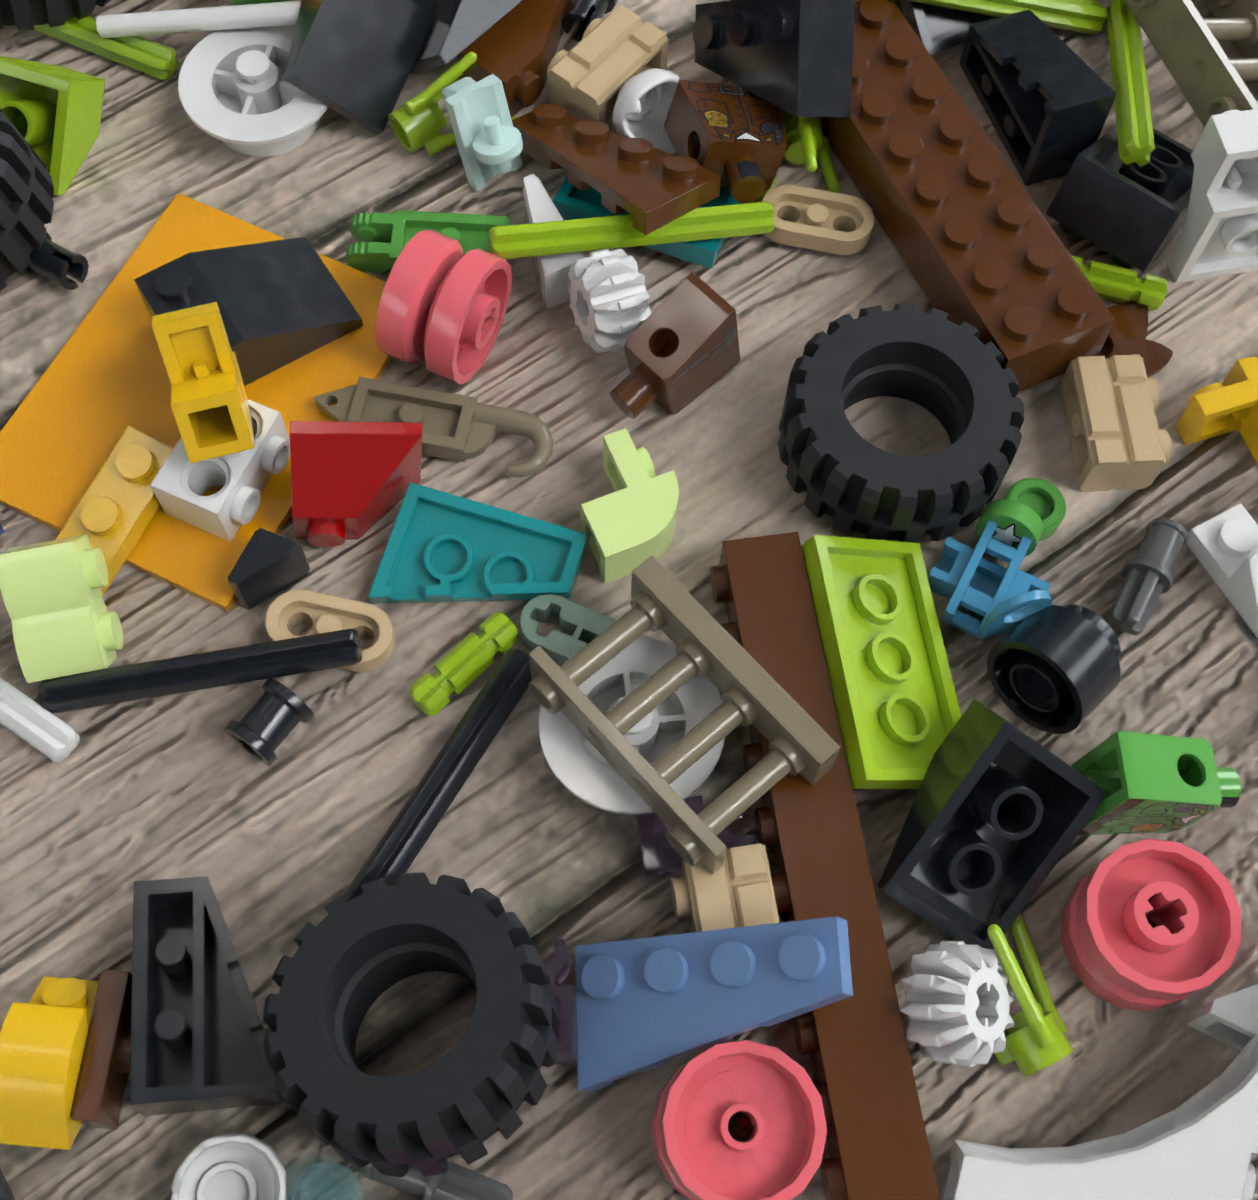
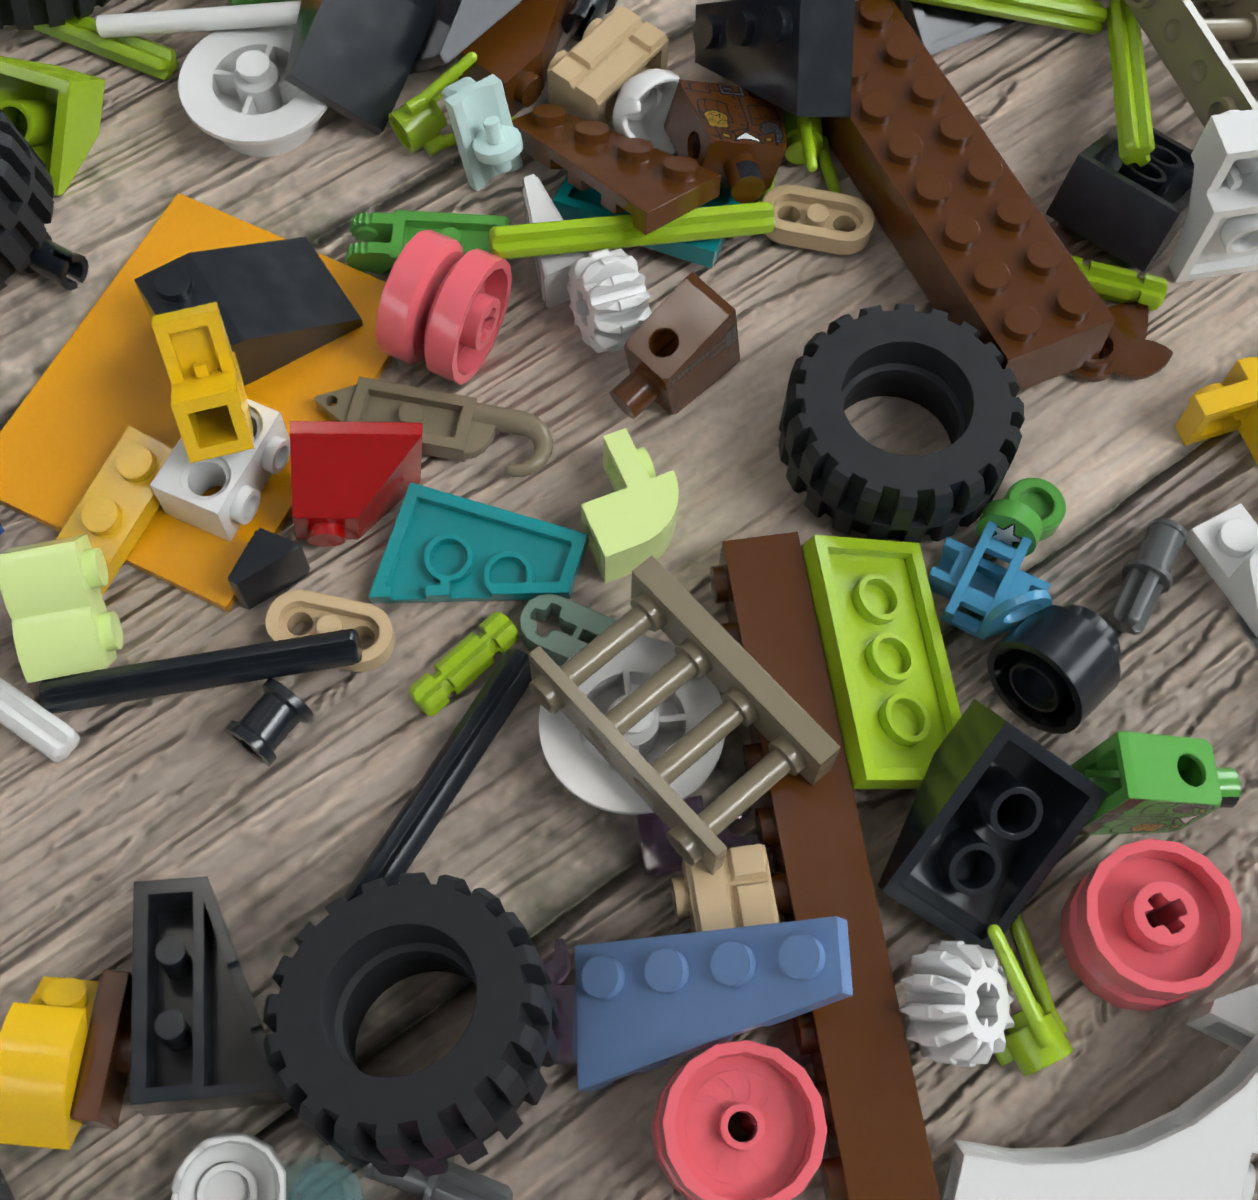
(1035, 93): black wedge -> none
(1113, 423): tan brick -> none

